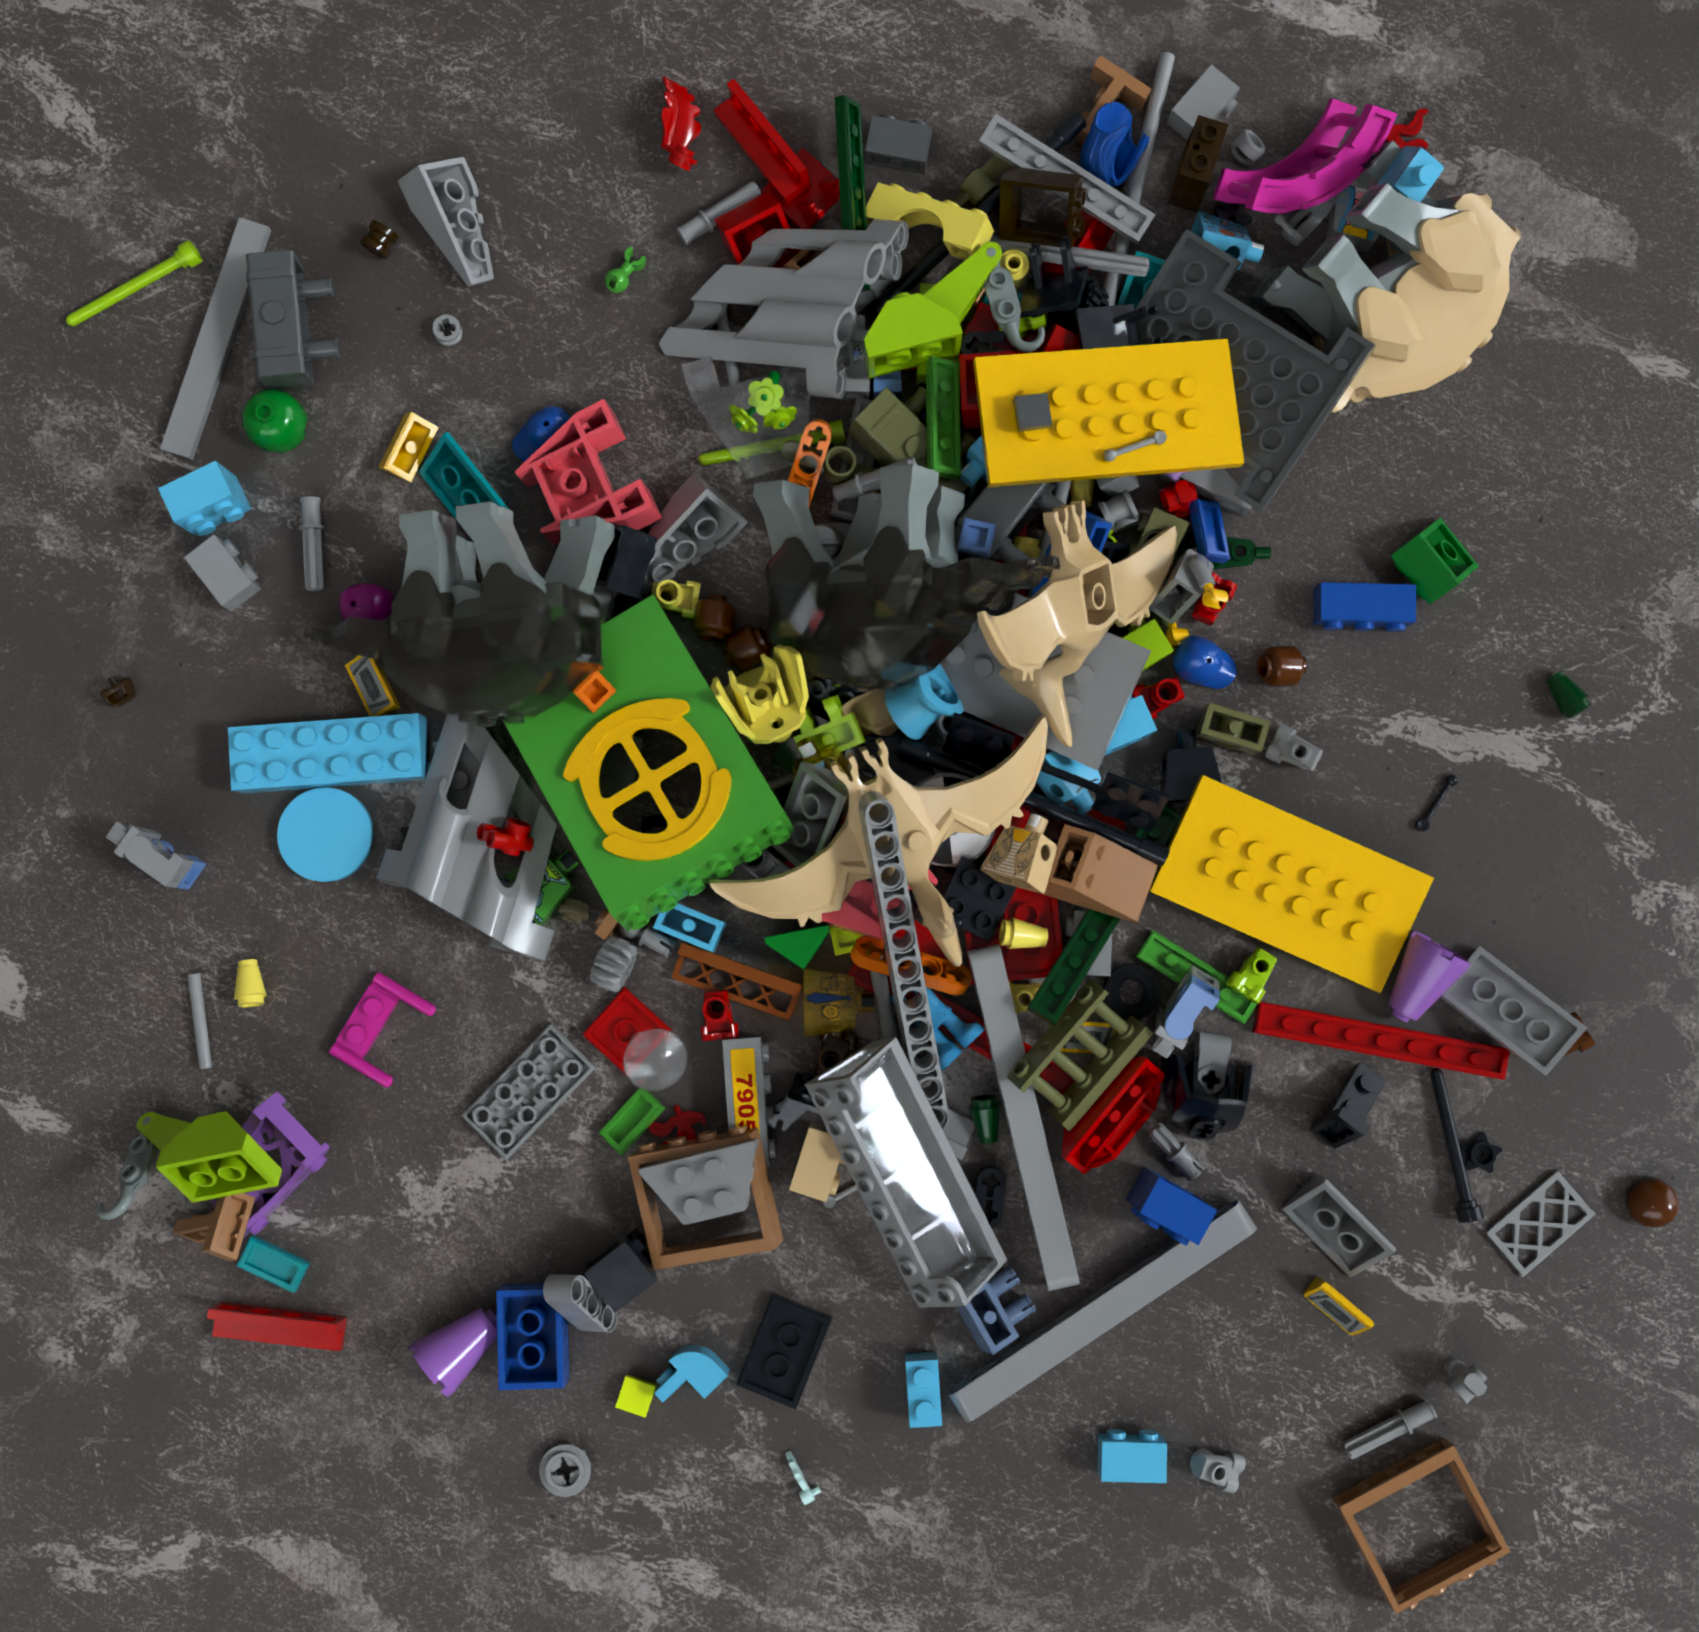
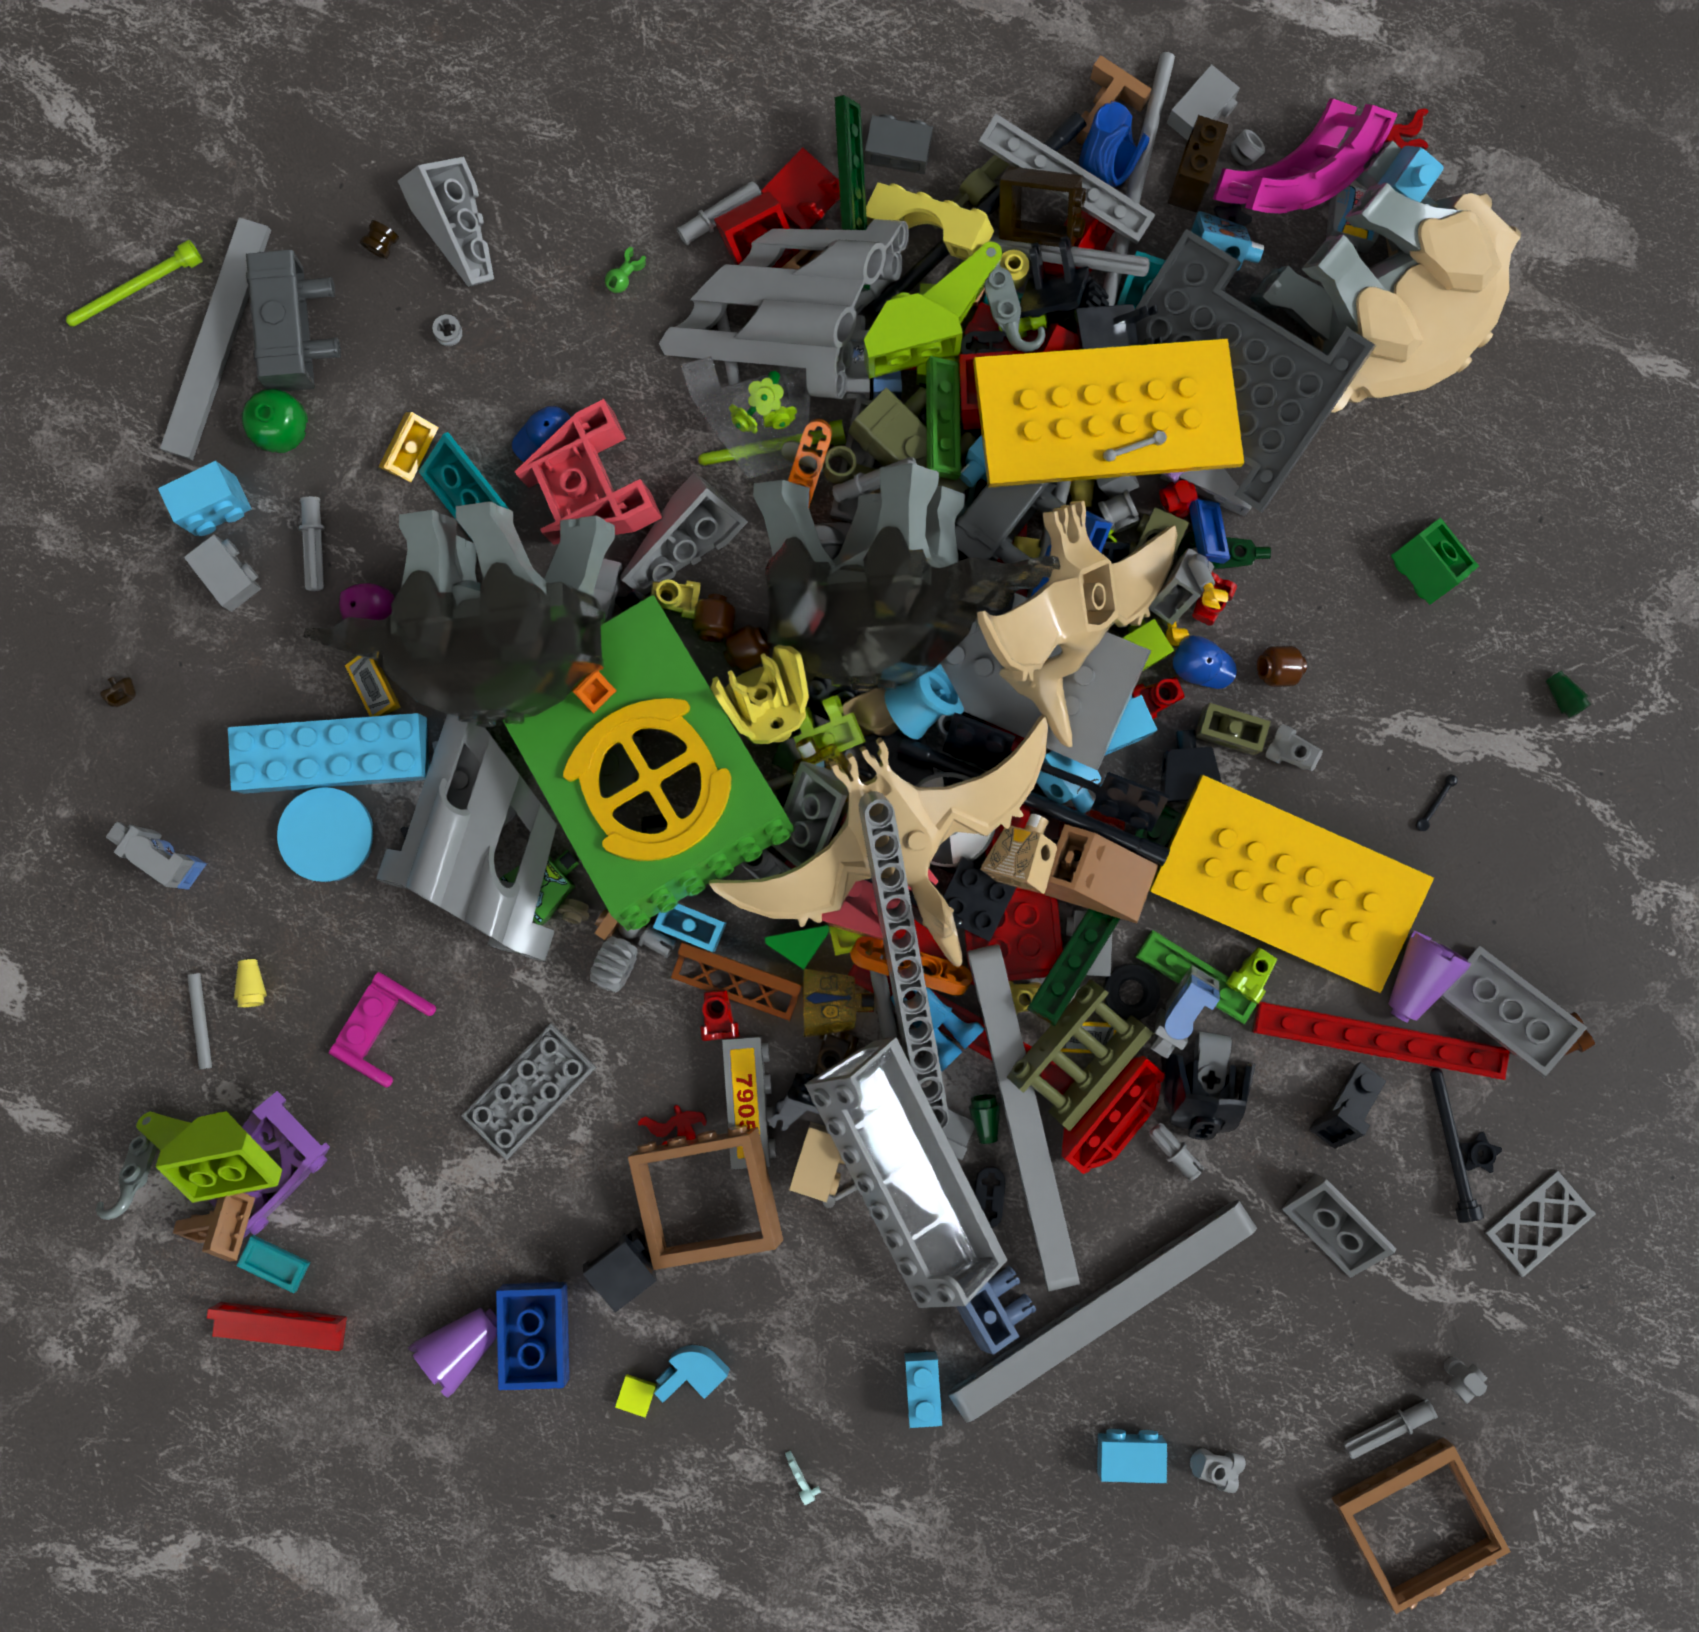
(510, 839): red plate -> none
(557, 1482): light grey gear -> none
(579, 1303): light grey beam -> none
(618, 1023): red tile -> none
(626, 561): black brick -> none
(631, 1120): bright green tile -> none
(654, 1059): clear dish -> none
(679, 124): red plant -> none
(705, 1182): light grey wing -> none
(762, 144): red fence -> none
(784, 1350): black tile -> none
(976, 537): medium blue tile -> none
(1021, 934): light yellow cone -> none
(1032, 412): dark grey tile -> none
(1170, 1207): blue brick -> none
(1315, 216): light grey helmet -> none
(1337, 1307): slope -> none
(1364, 606): blue brick -> none
(1652, 1203): reddish brown hair -> none

